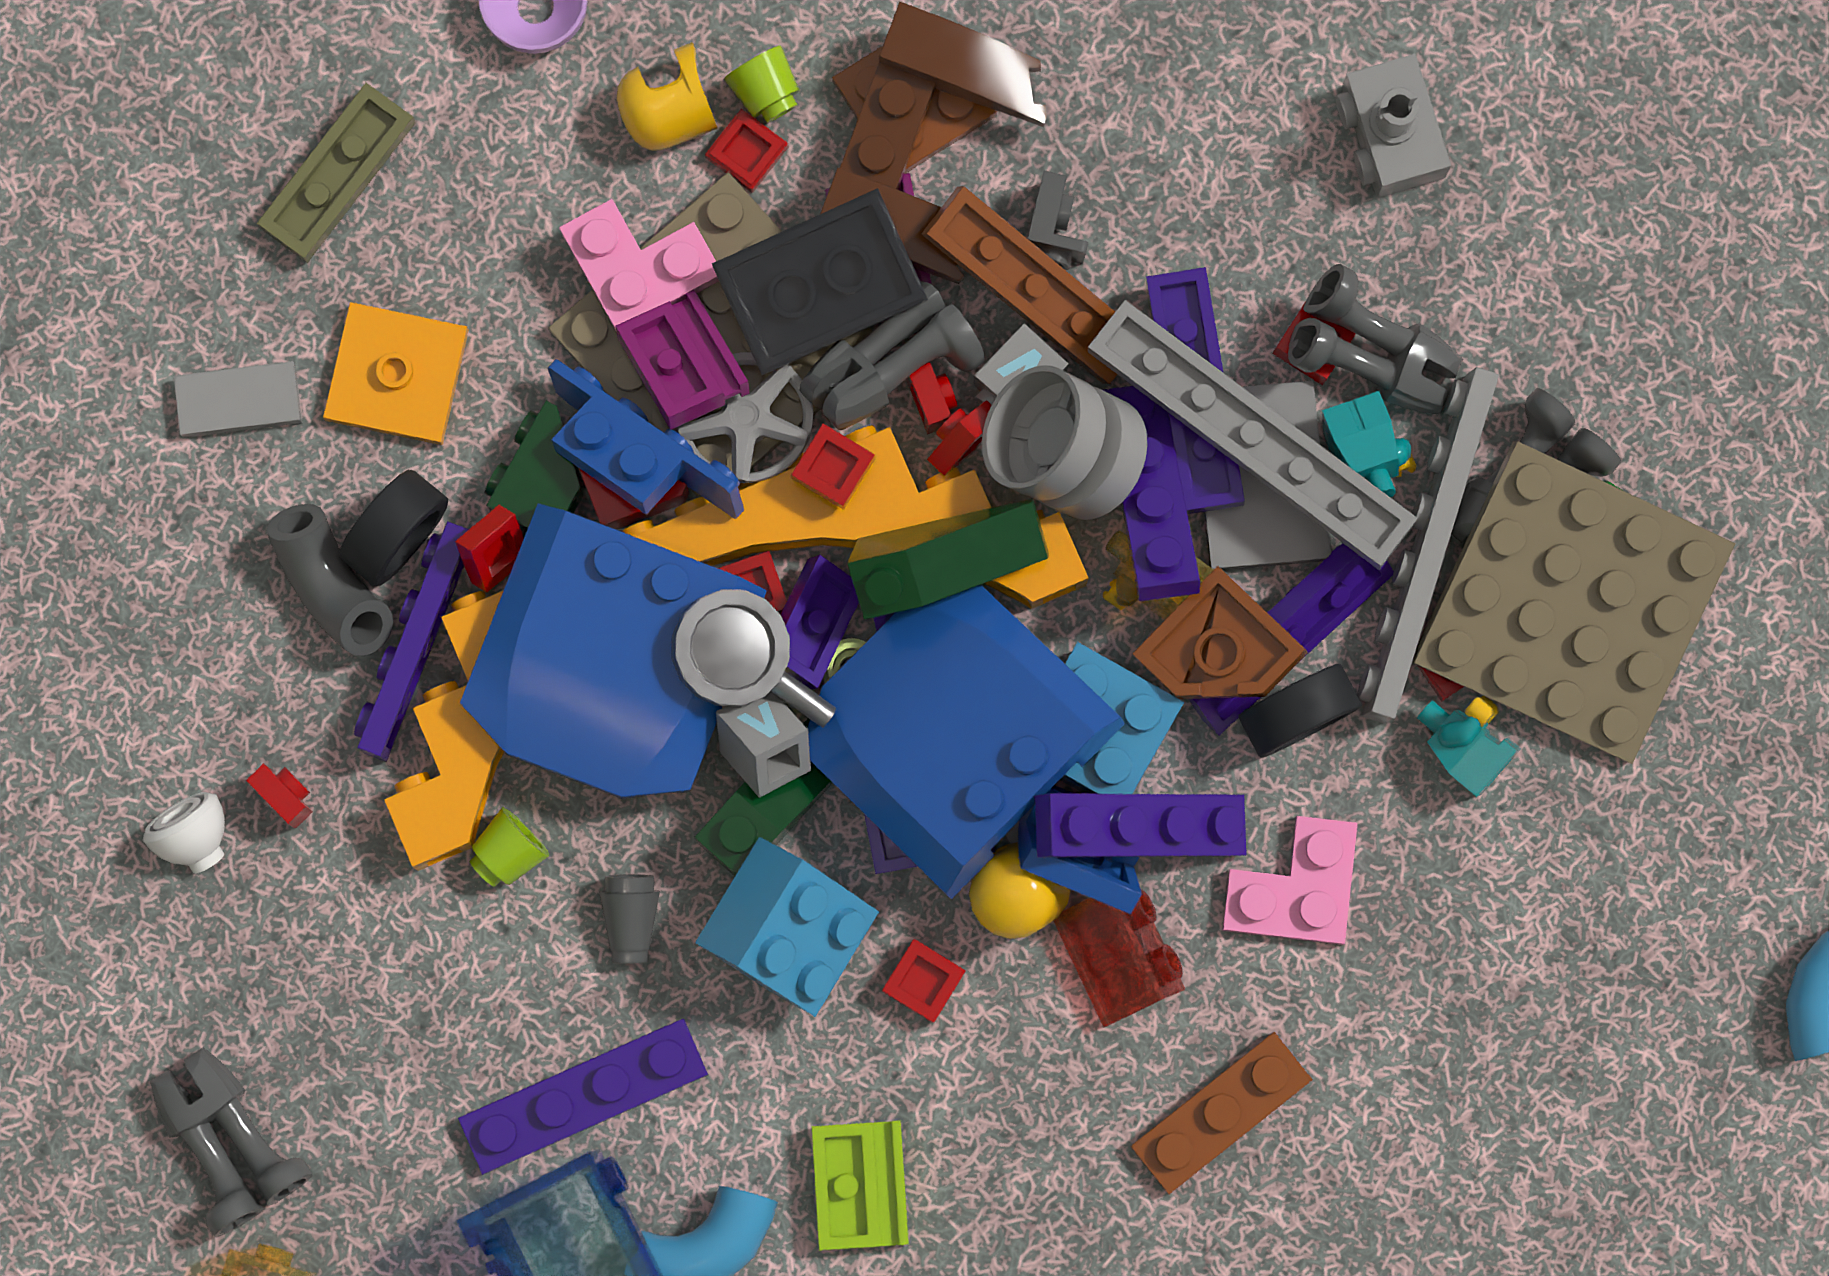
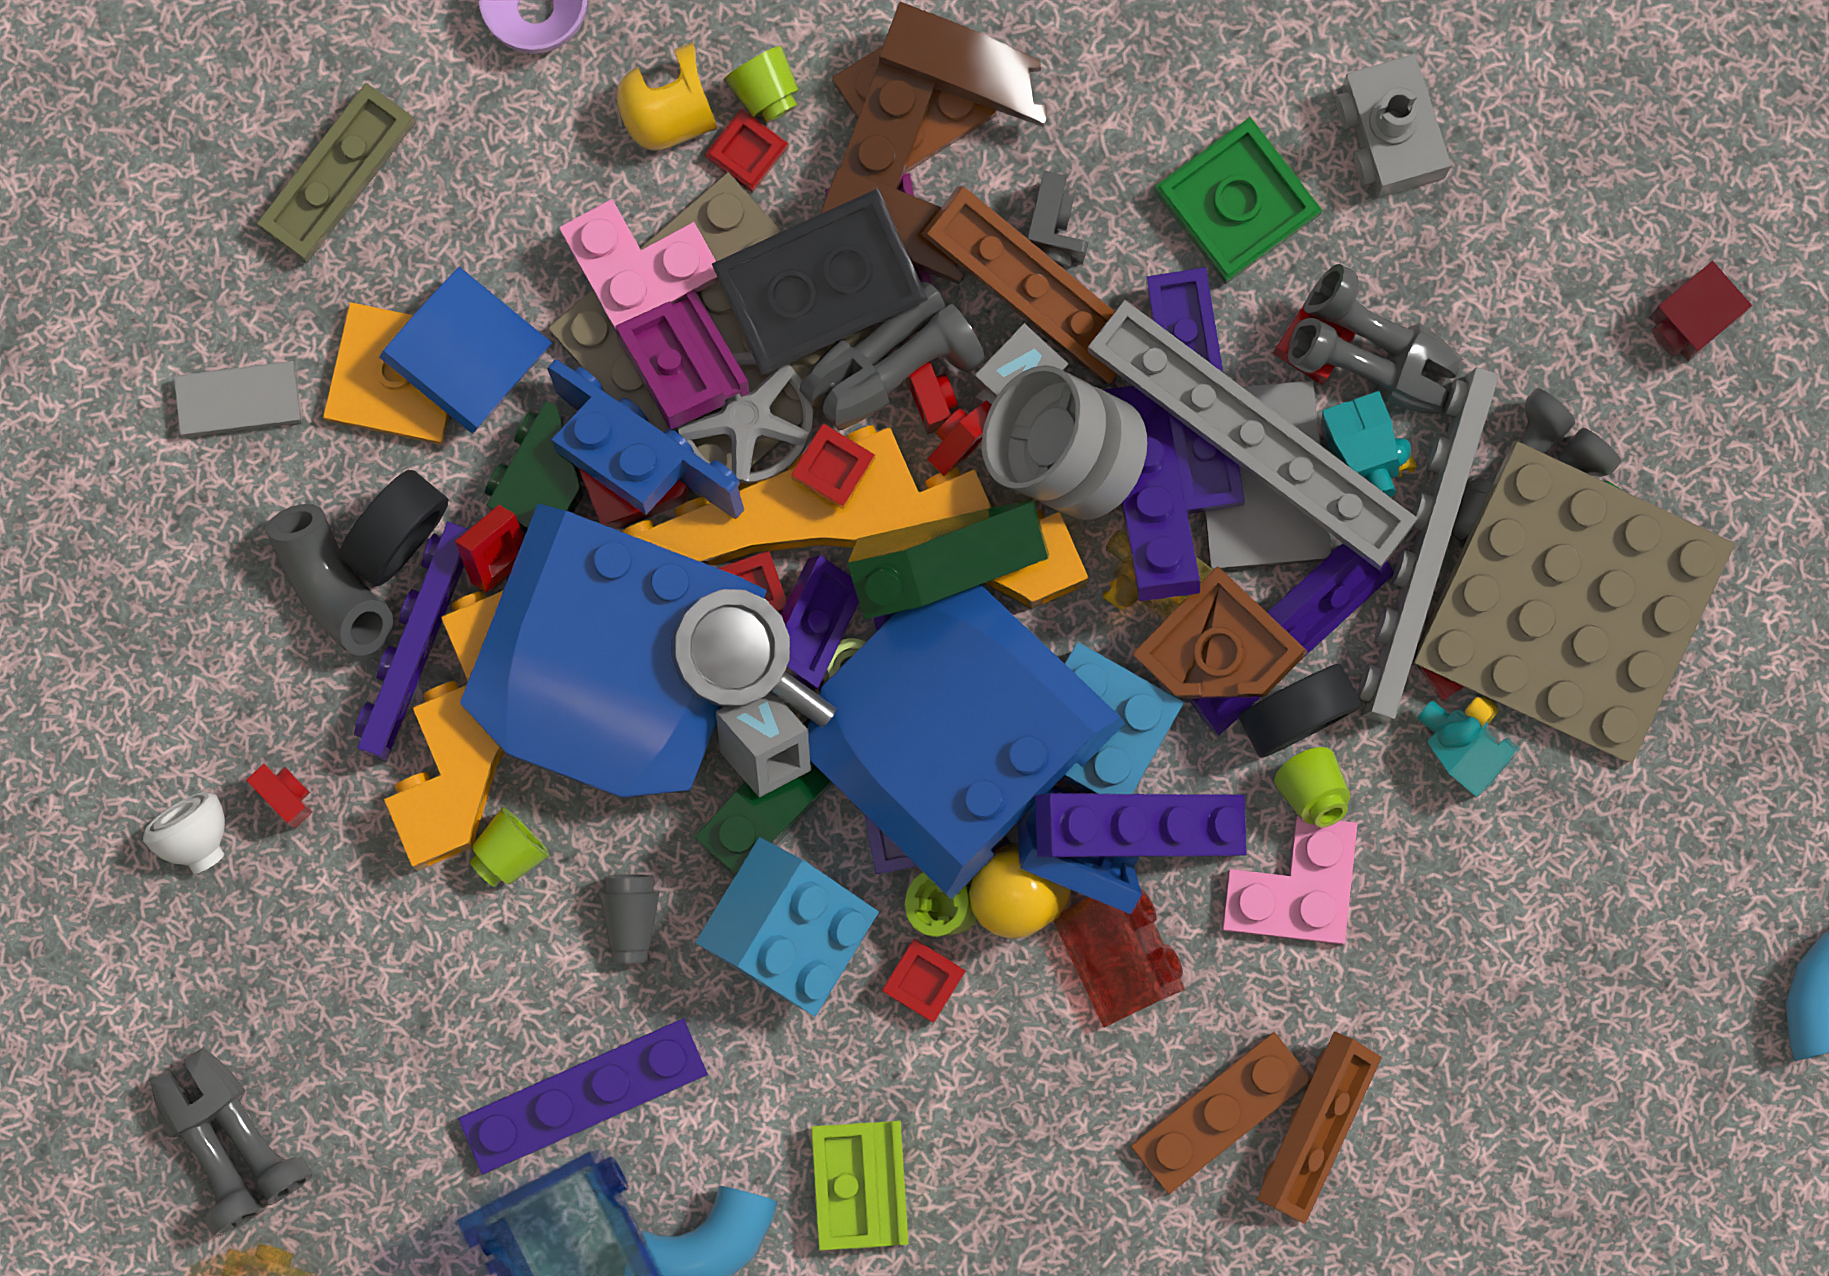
(465, 350): none -> blue slope
(934, 912): none -> lime hat
(1238, 200): none -> green plate
(1314, 786): none -> lime hat
(1319, 1127): none -> dark orange plate
(1698, 312): none -> dark red brick

